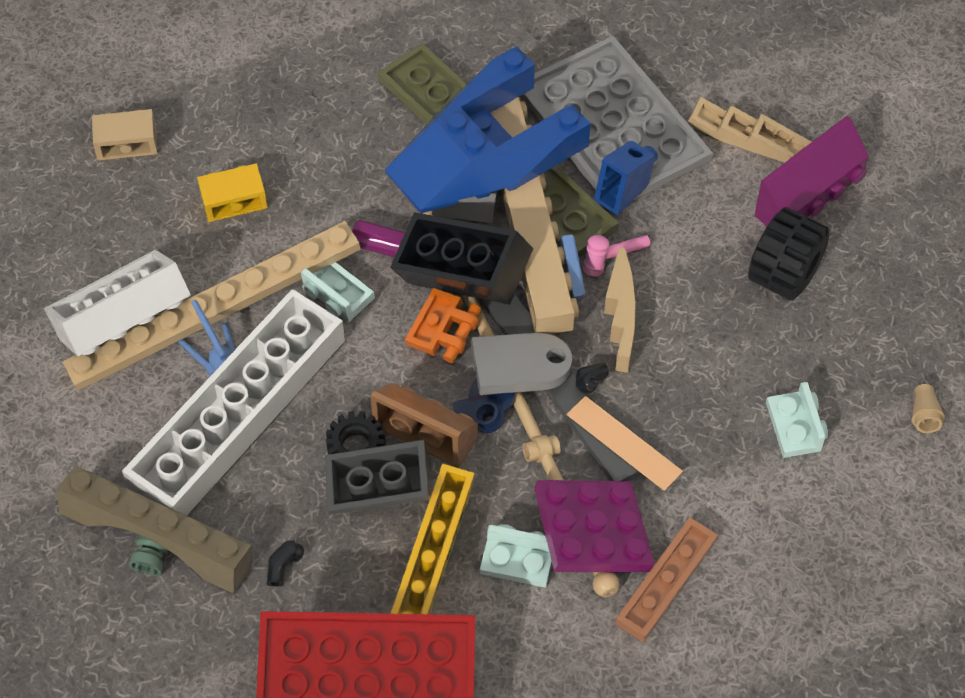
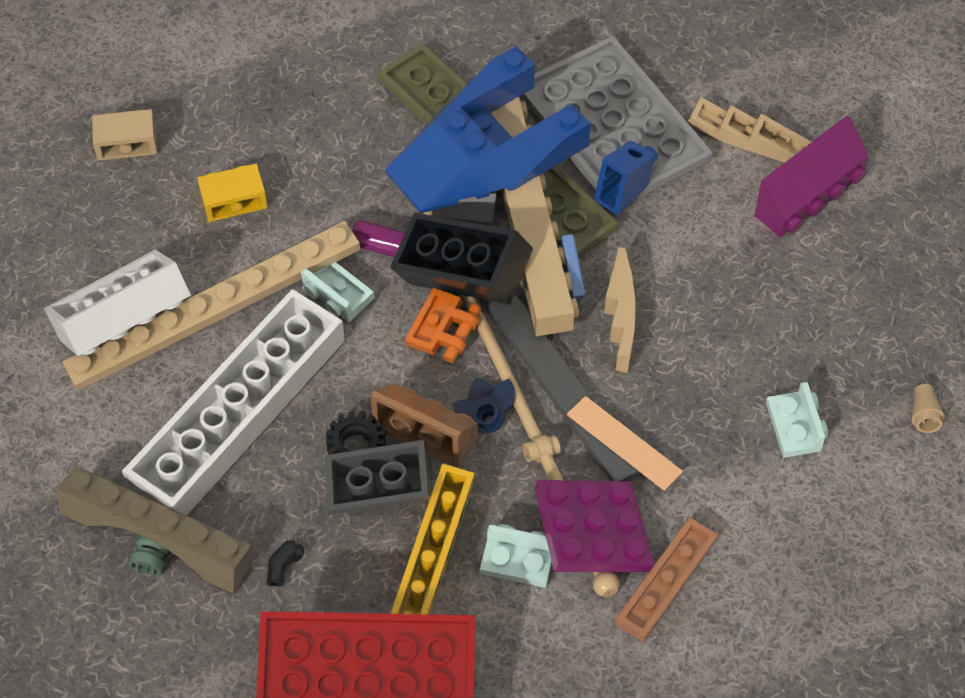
(219, 352): medium blue plant -> none
(519, 362): light grey tile -> none
(588, 375): black arm -> none
(599, 250): bright pink piece -> none
(788, 253): black wheel -> none

